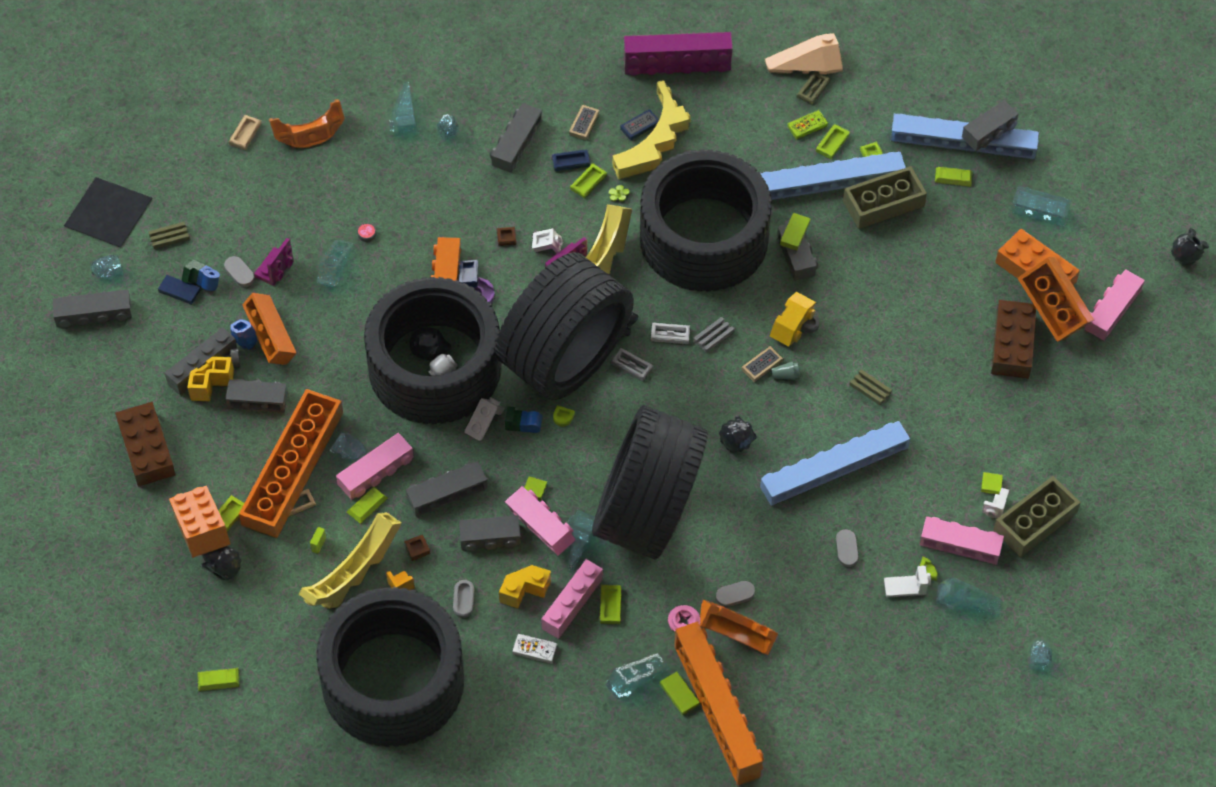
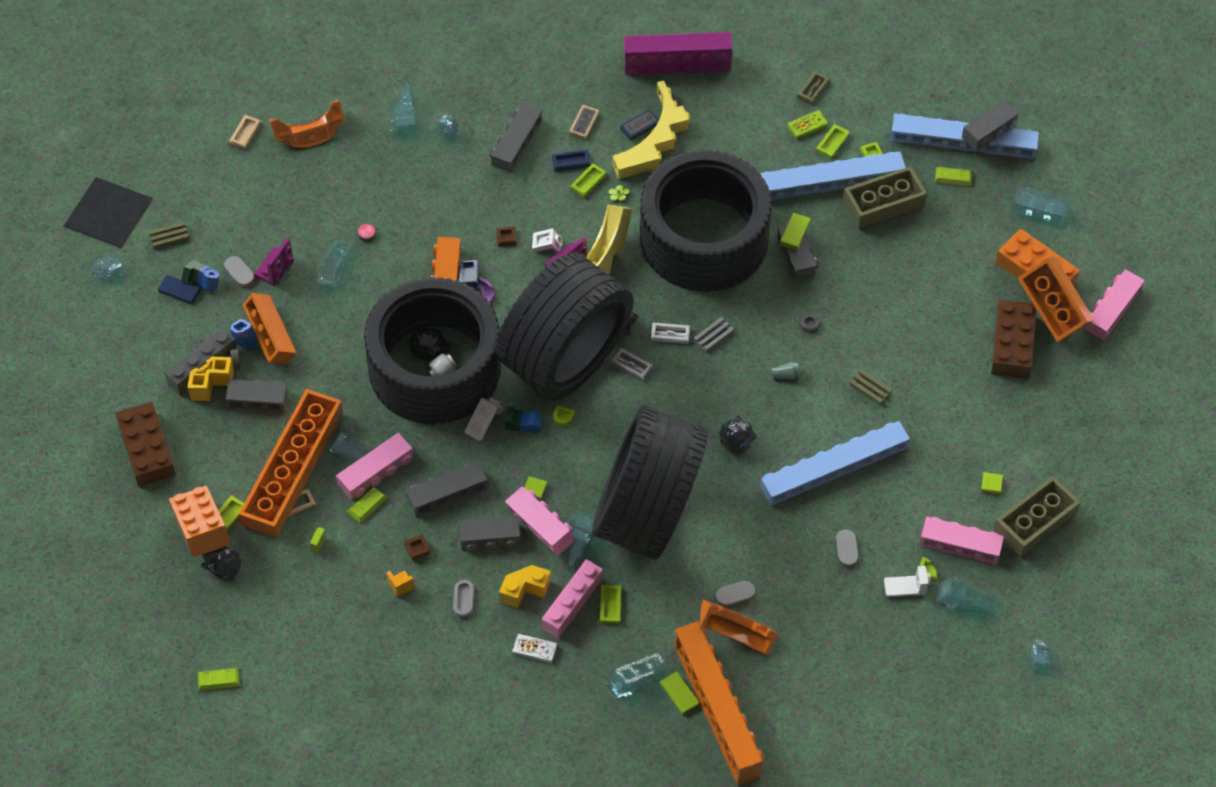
(92, 308): dark grey brick -> none
(351, 571): light yellow arch -> none
(381, 614): black tyre -> none
(685, 612): bright pink gear -> none
(762, 364): tile -> none
(788, 325): yellow brick -> none
(815, 54): light nougat wedge -> none
(997, 507): white bracket -> none
(1188, 248): black animal -> none

